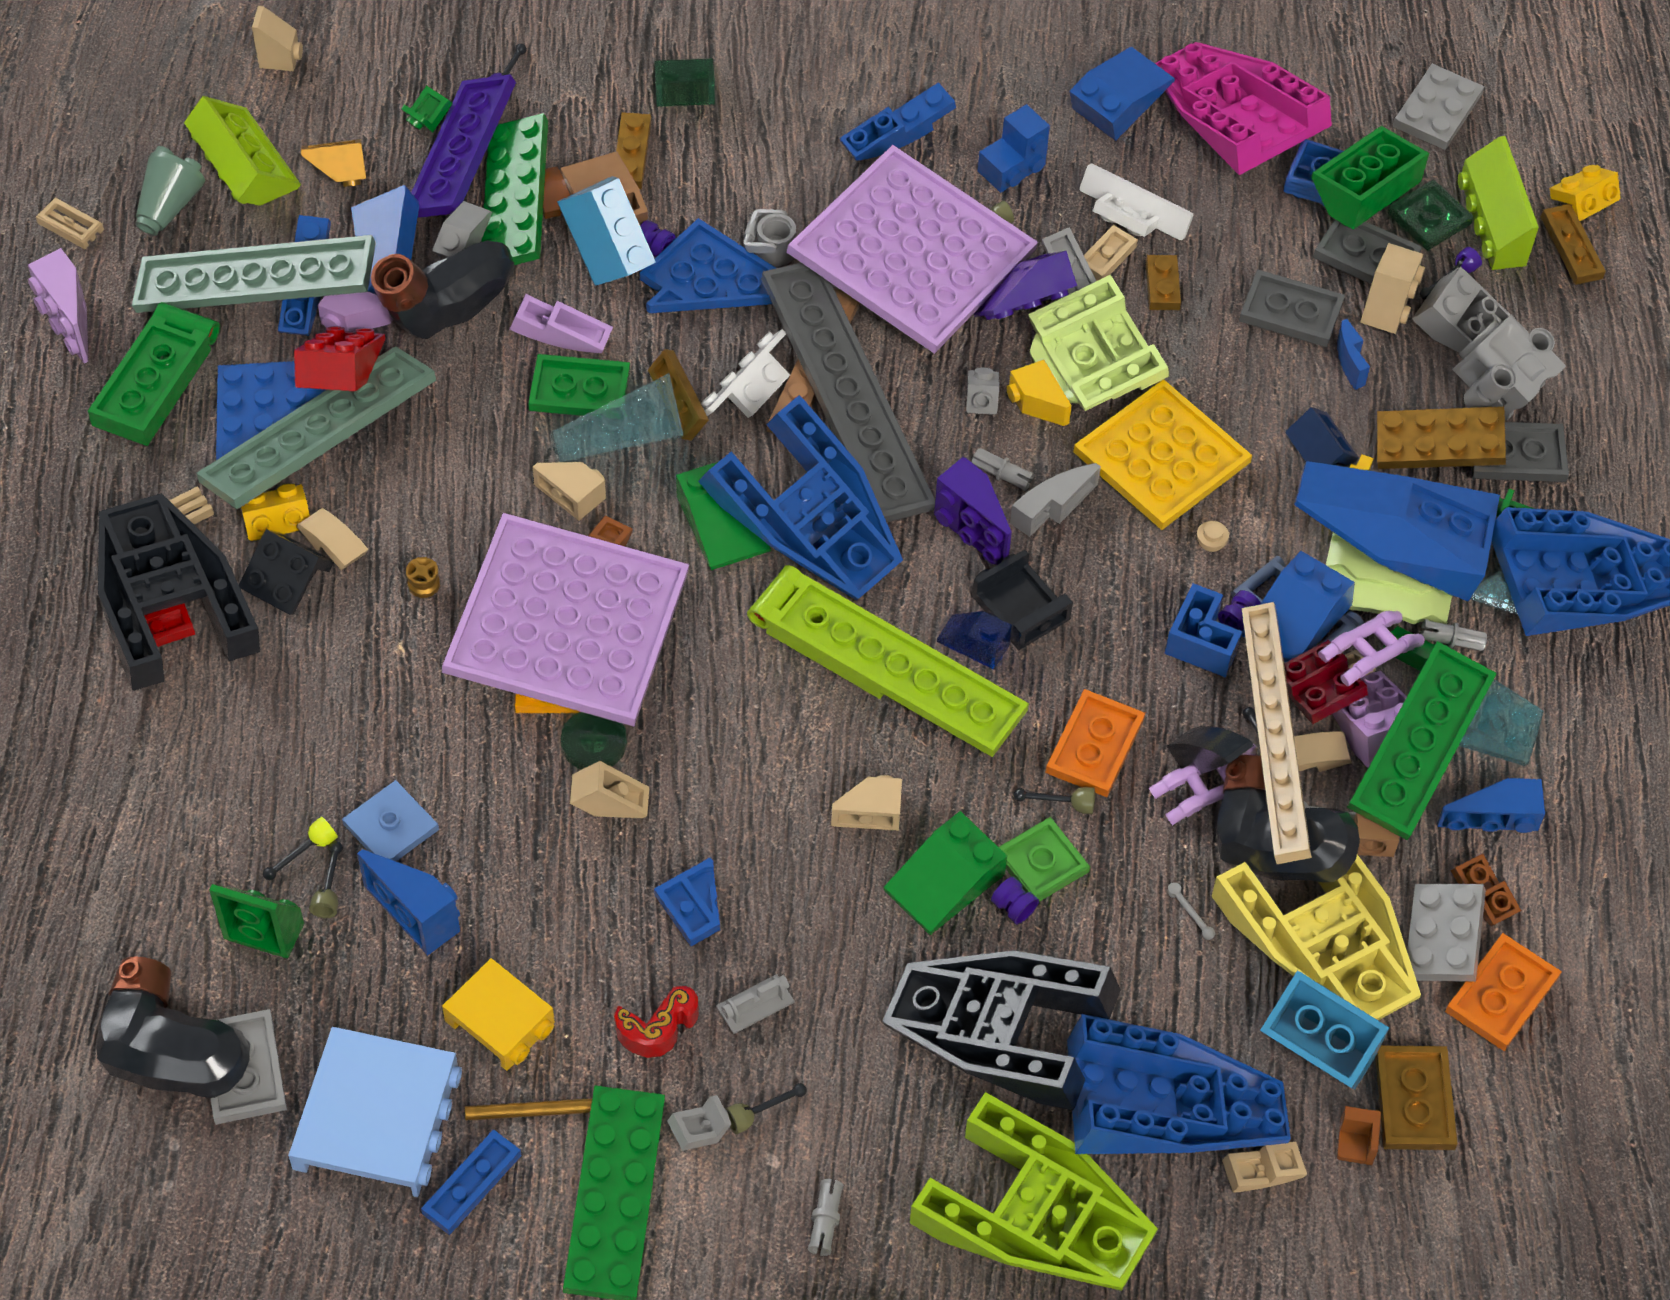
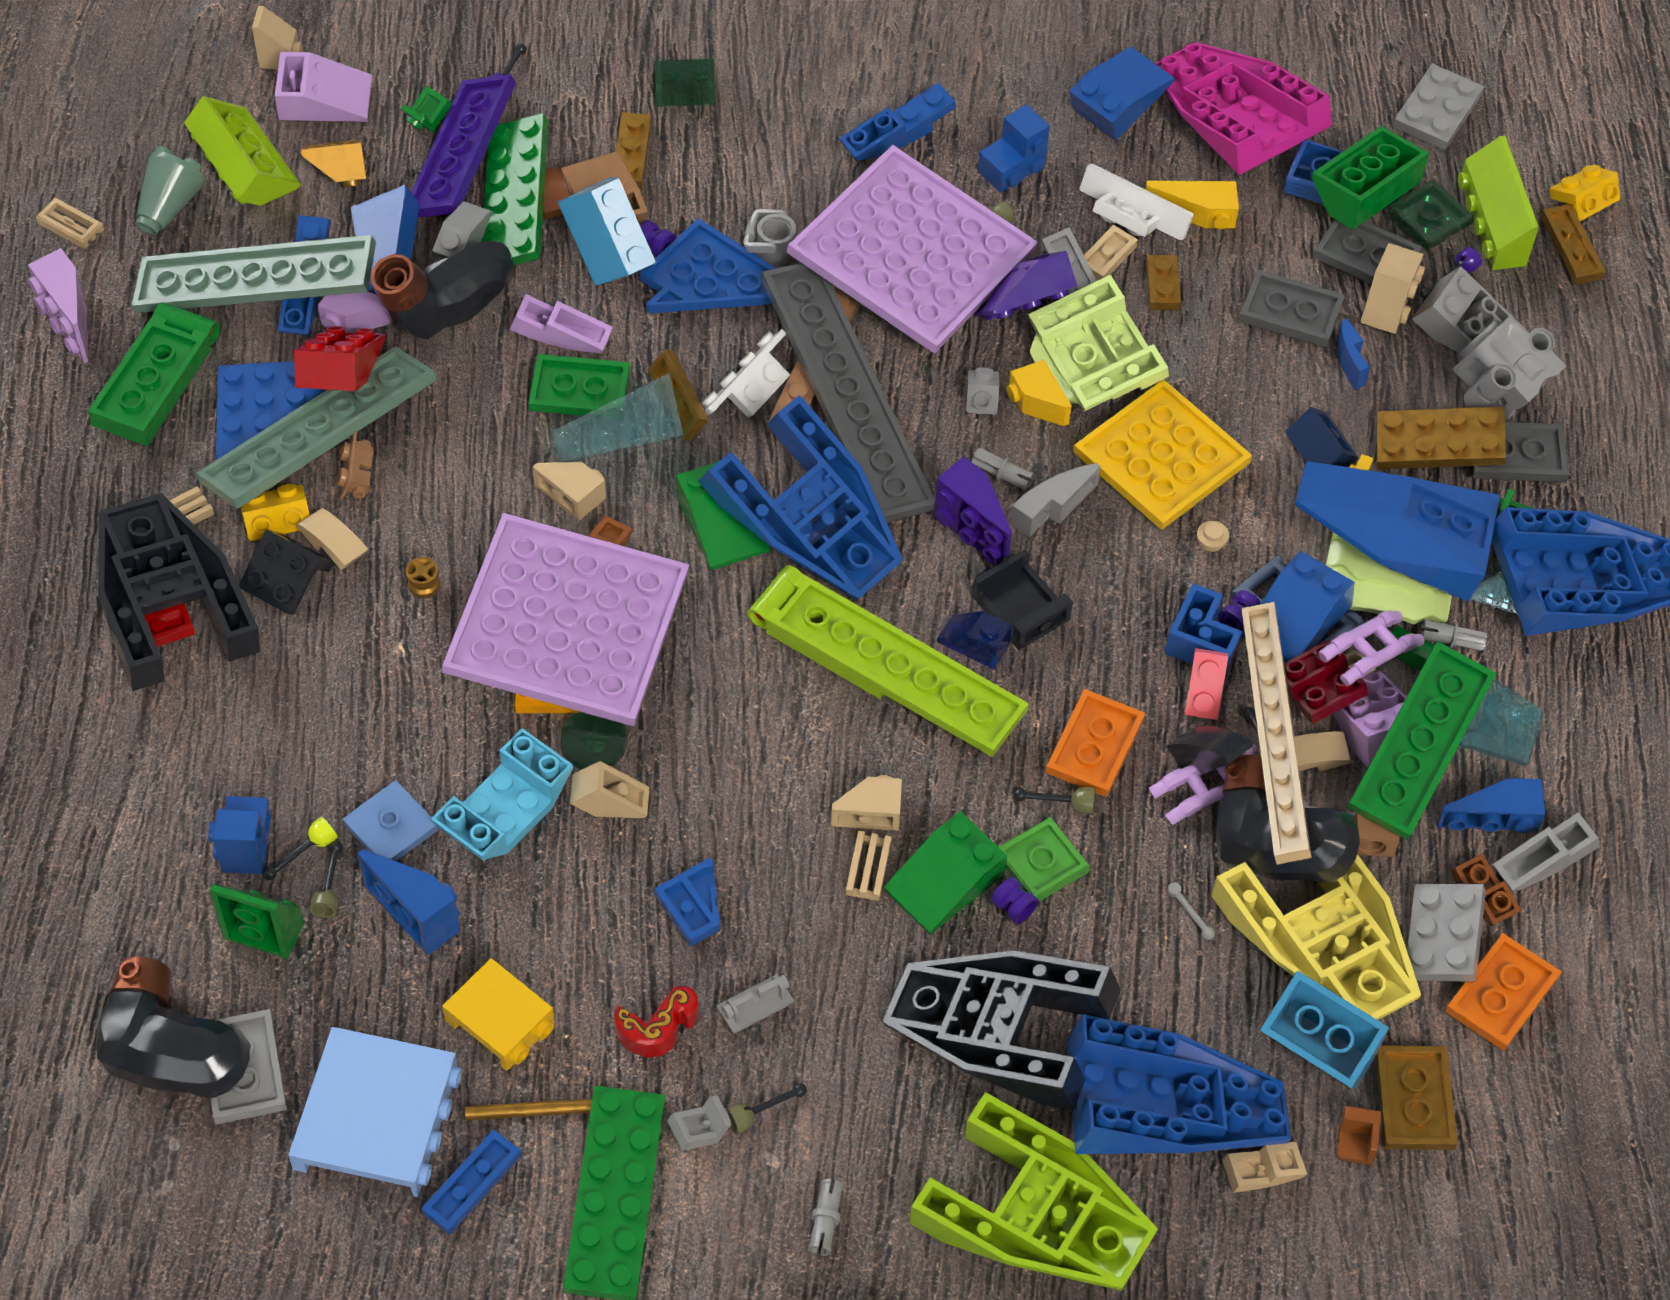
(241, 834): none -> blue brick
(320, 89): none -> lavender slope
(350, 476): none -> medium nougat hinge
(508, 800): none -> medium azure slope
(872, 841): none -> tan tile
(1206, 684): none -> coral plate
(1211, 202): none -> yellow slope
(1547, 853): none -> light grey slope

